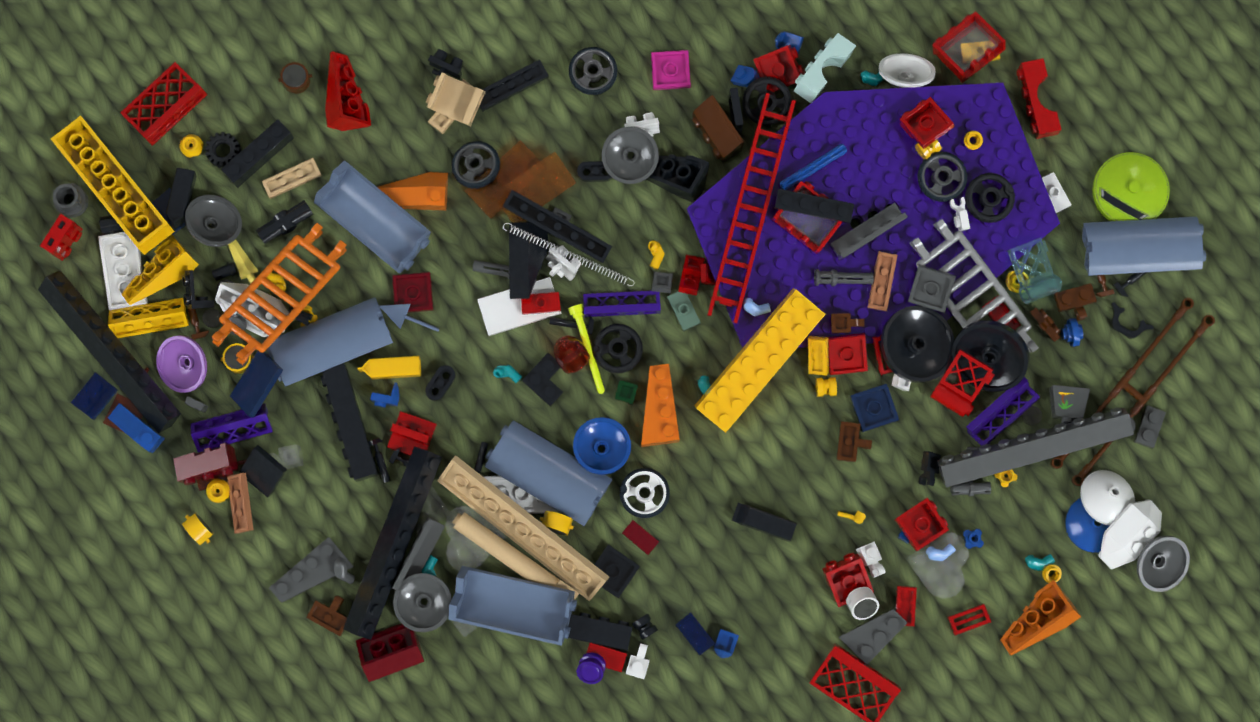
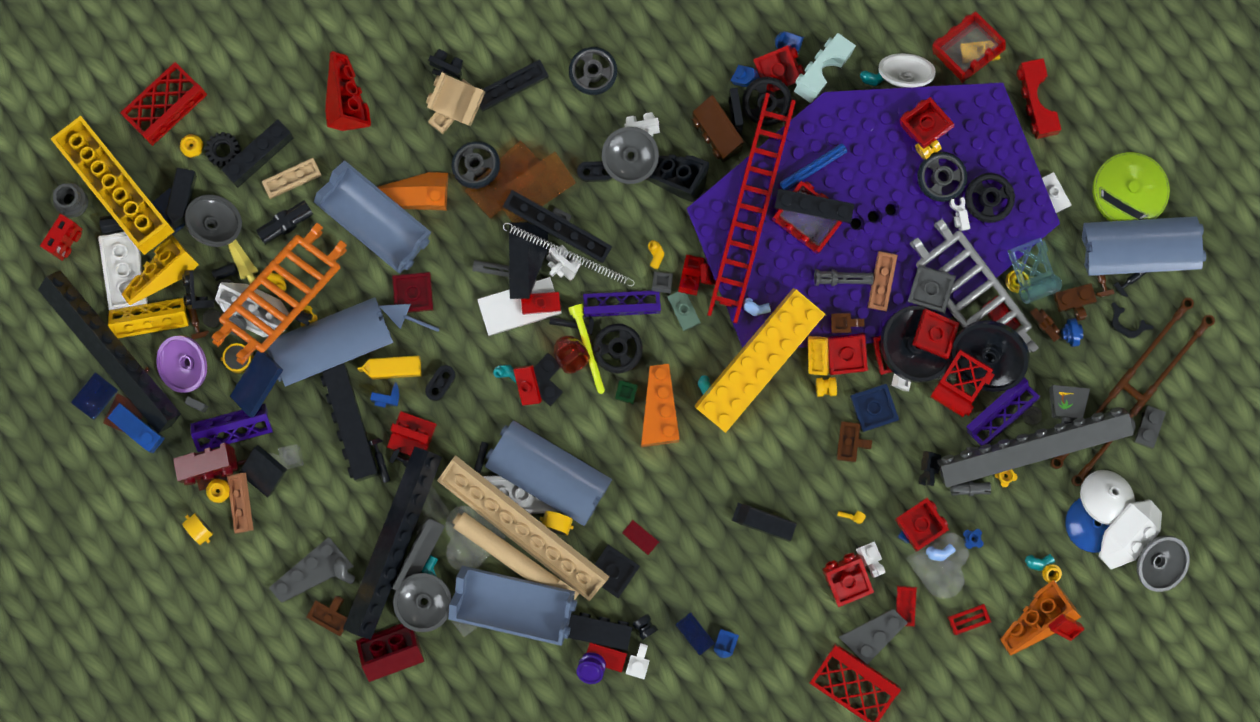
(295, 77): piece -> none
(527, 385): none -> red plate
(603, 433): blue dish -> none
(650, 508): white wheel -> none
(670, 70): dark pink tile -> none
(862, 603): piece -> none
(867, 231): dark grey fence -> none
(935, 334): none -> red tile
(979, 140): yellow plate -> none
(1066, 627): none -> red tile

